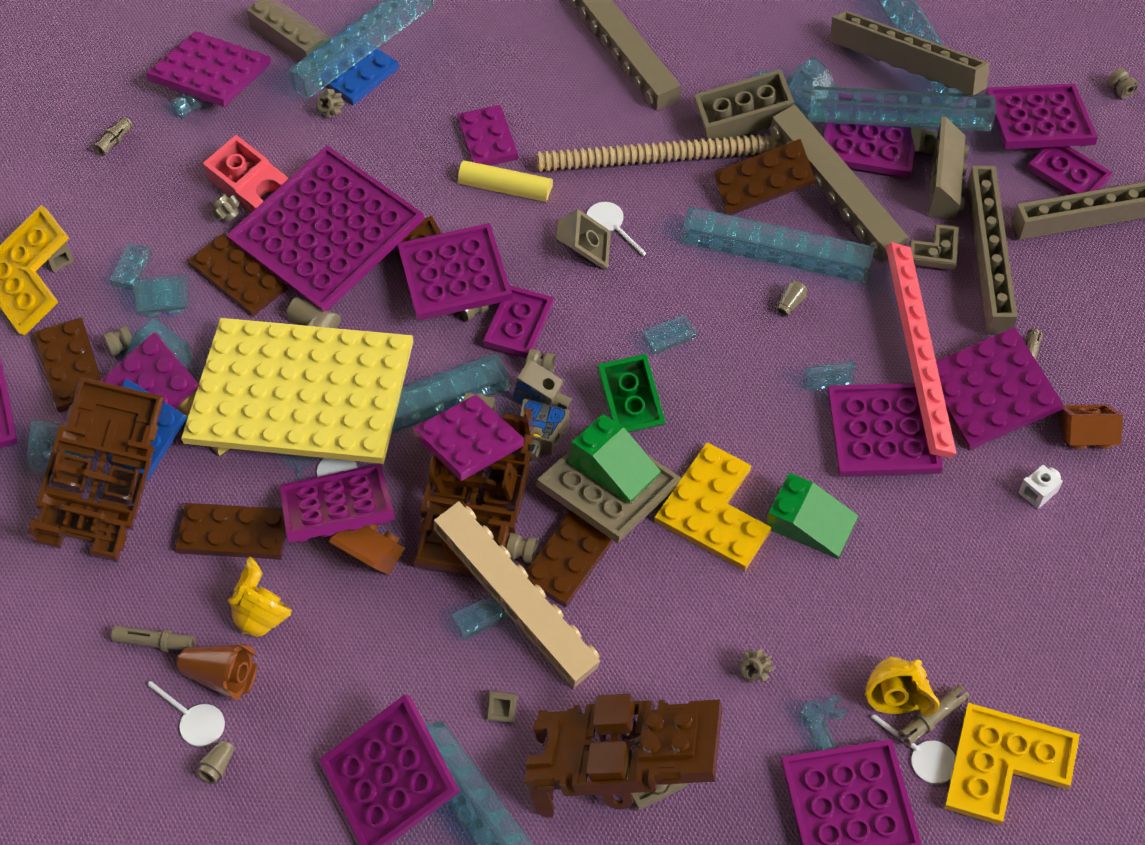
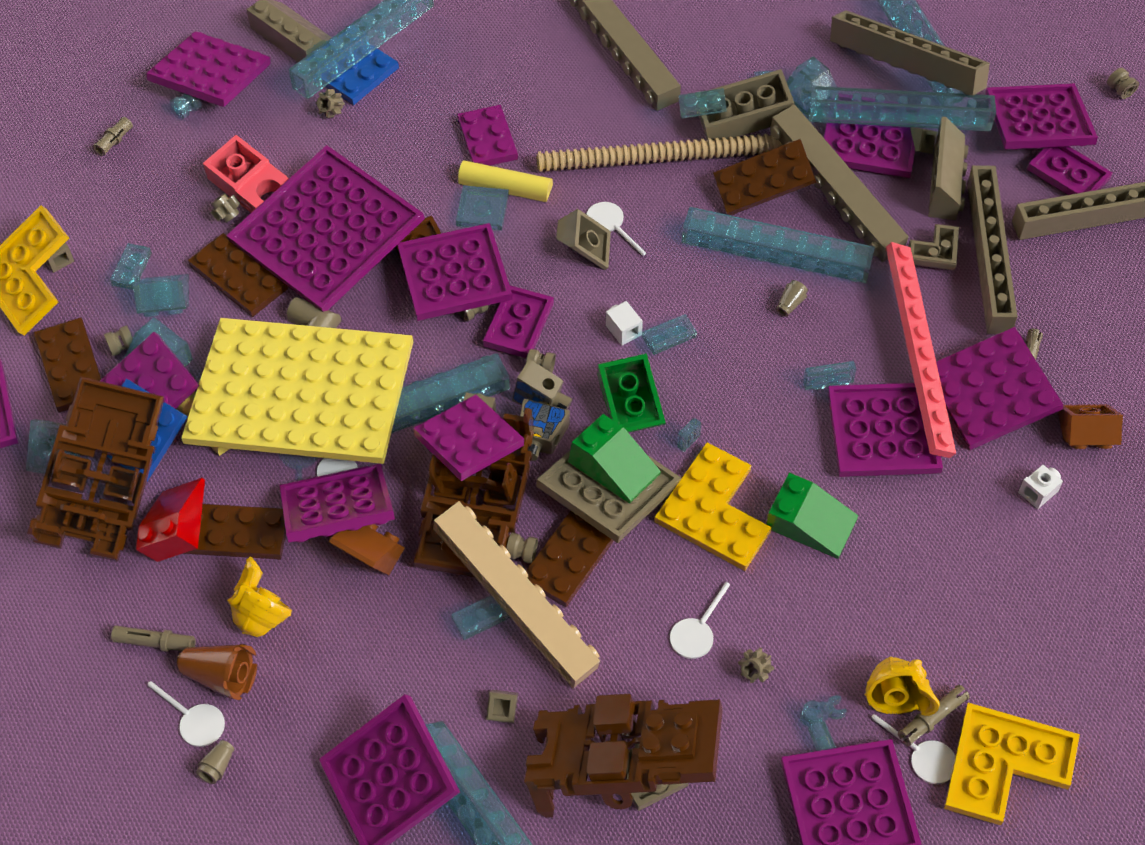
(172, 522): none -> red slope
(482, 206): none -> clear light blue tile
(623, 323): none -> white brick
(689, 434): none -> clear light blue tile
(692, 636): none -> white piece
(702, 103): none -> clear light blue plate

